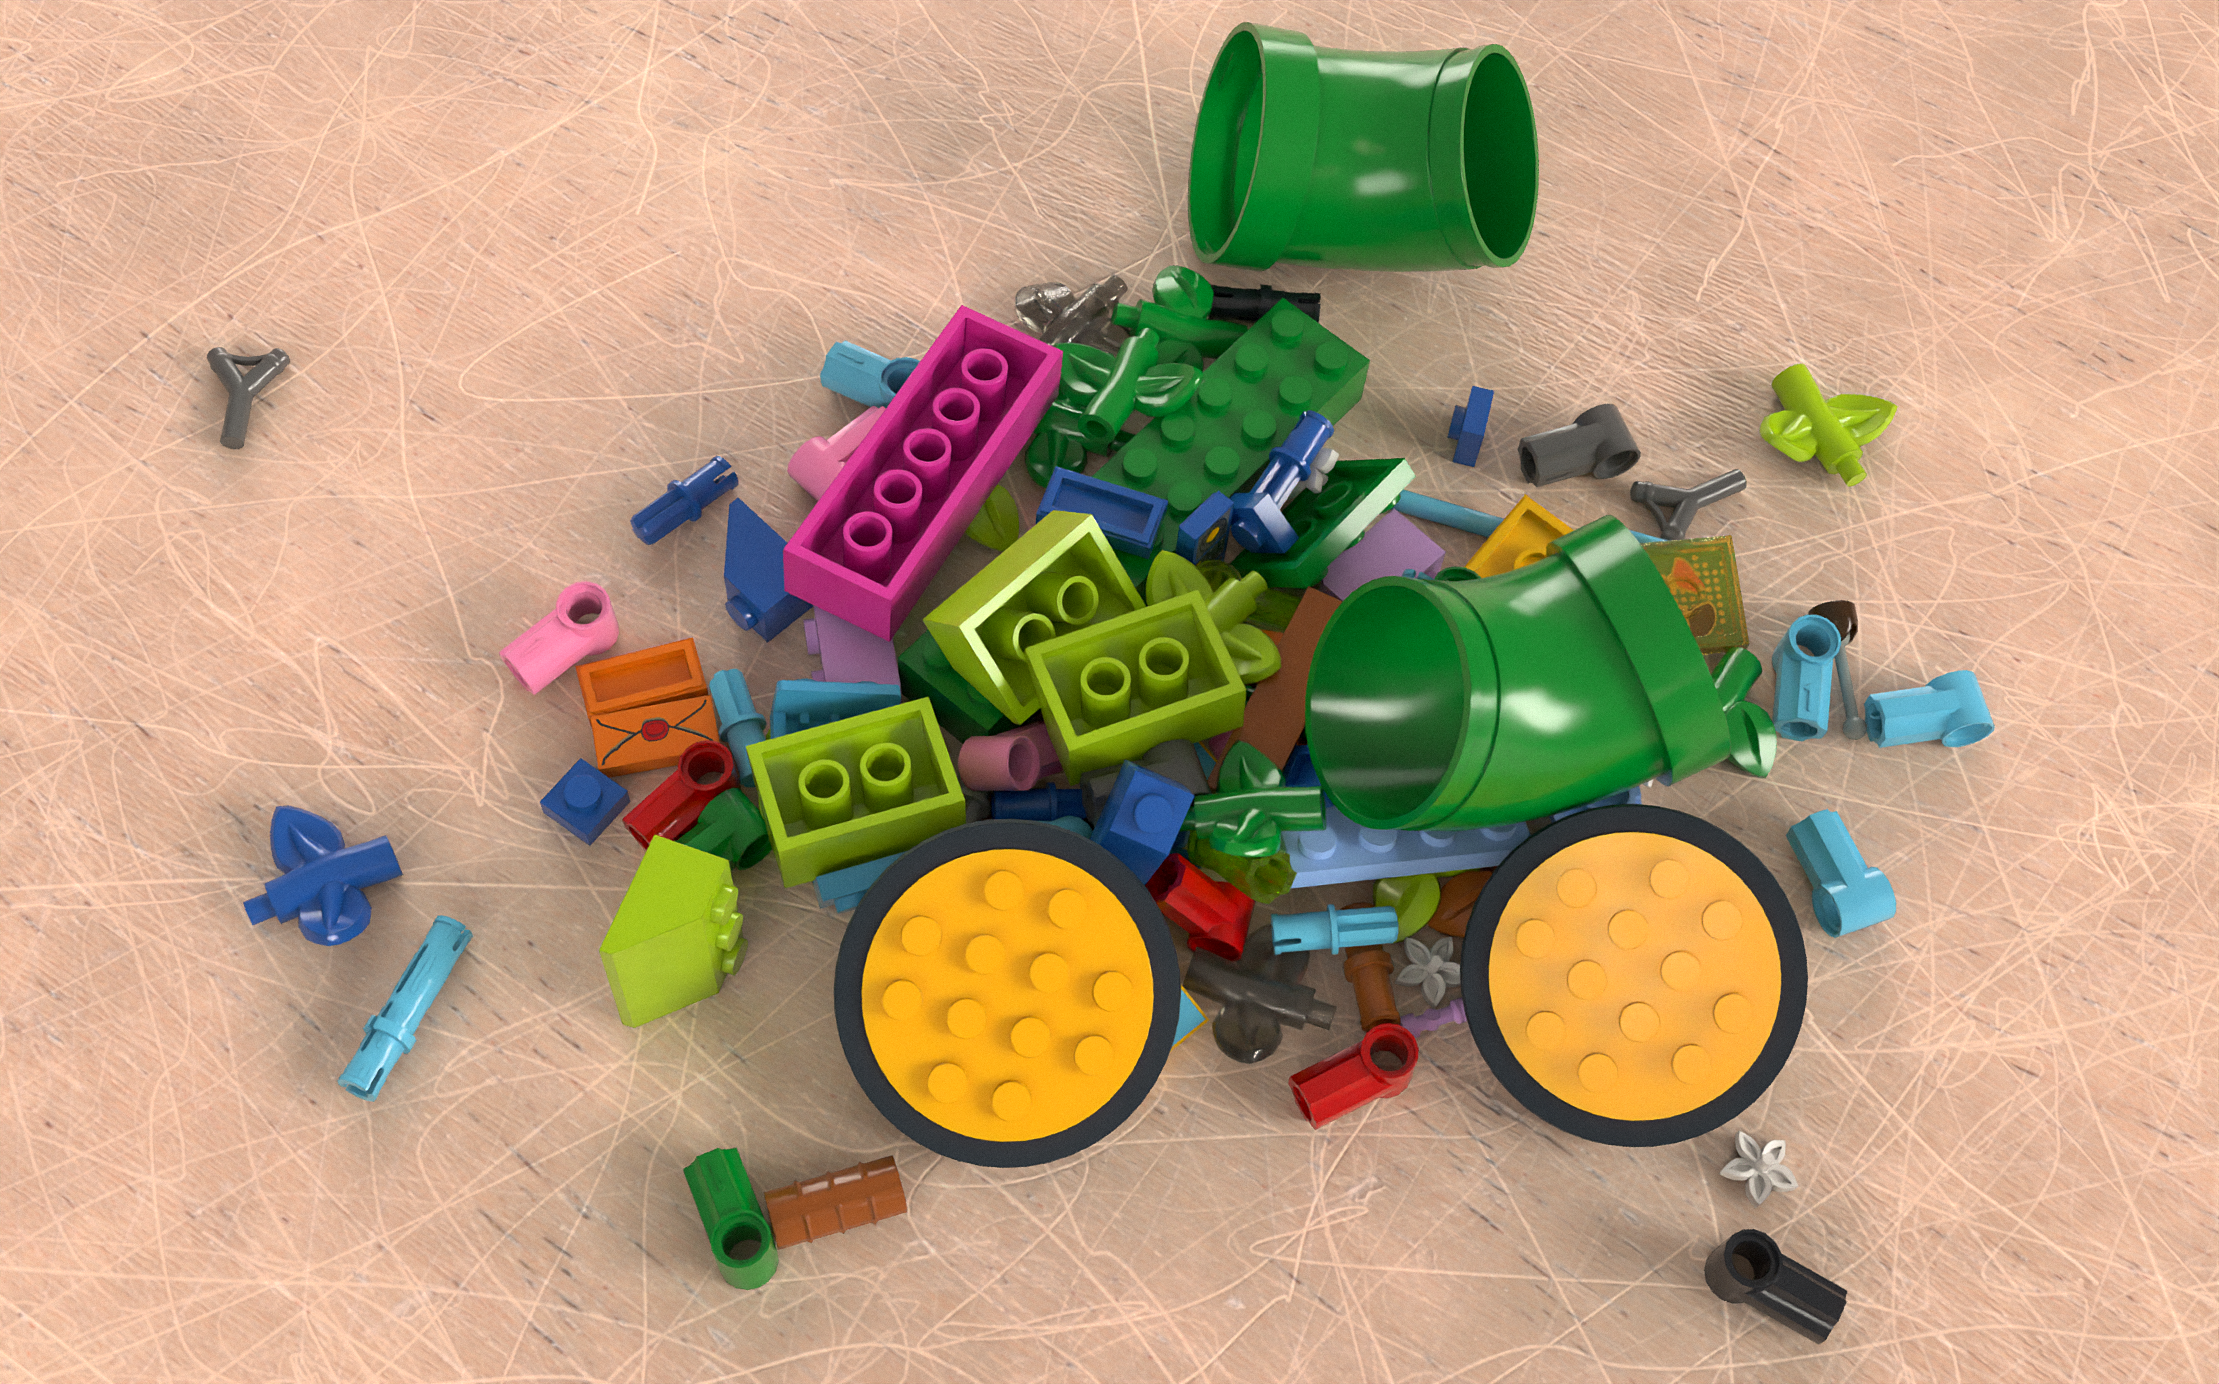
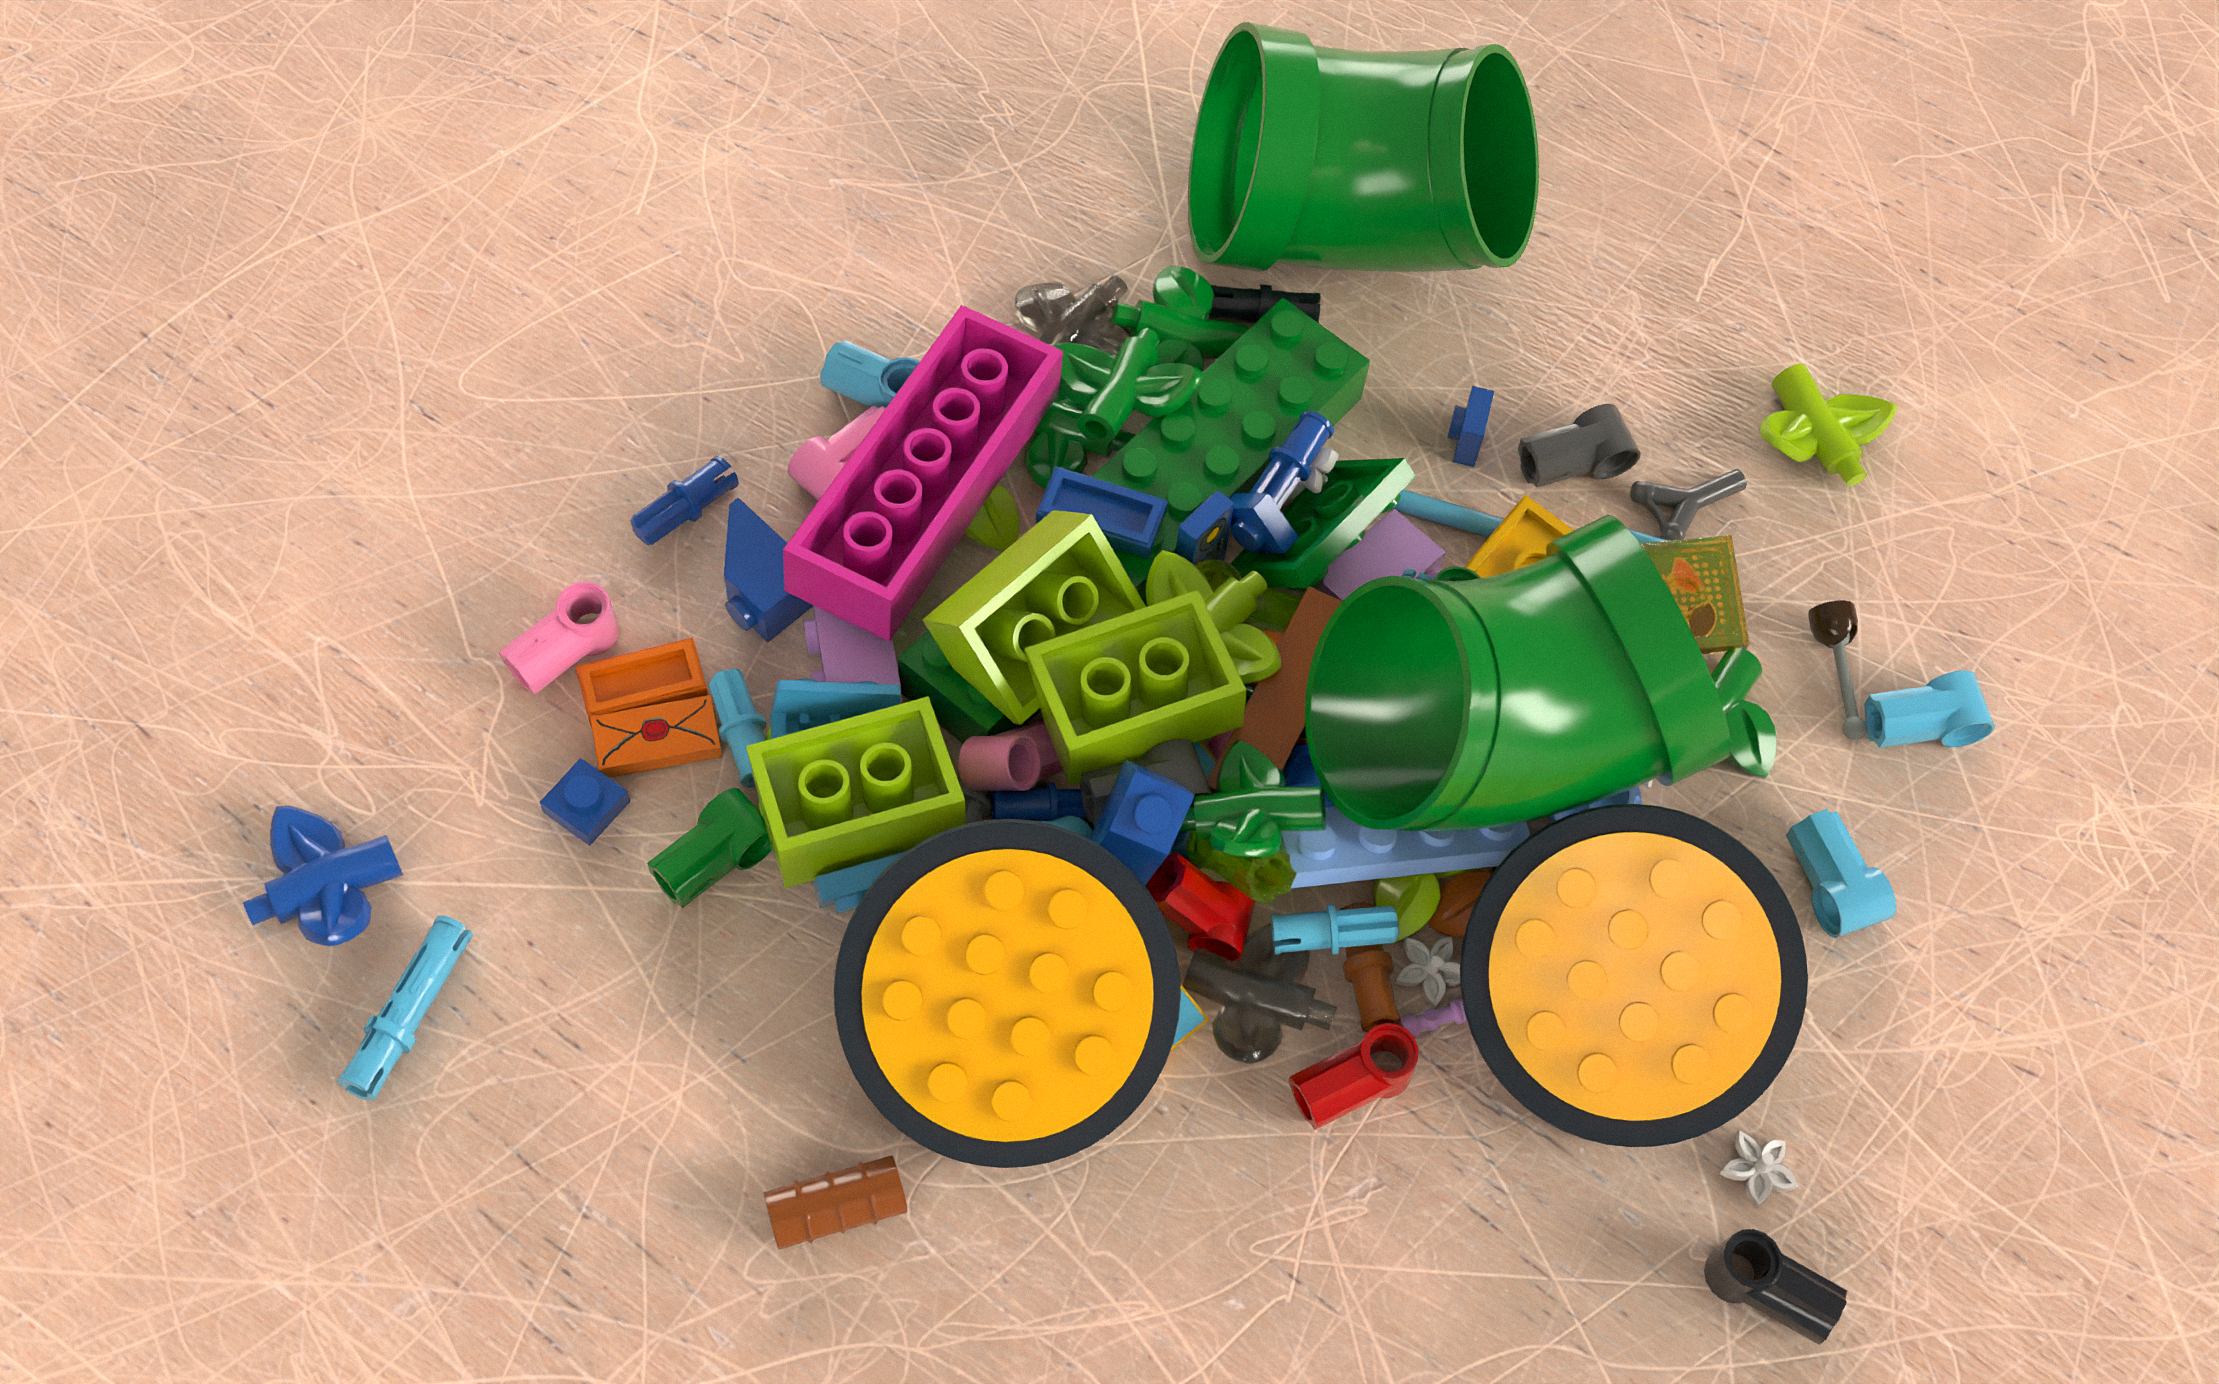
(243, 389): dark grey piece -> none
(673, 933): lime slope -> none
(680, 800): red piece -> none
(731, 1216): green piece -> none
(1804, 680): medium azure piece -> none

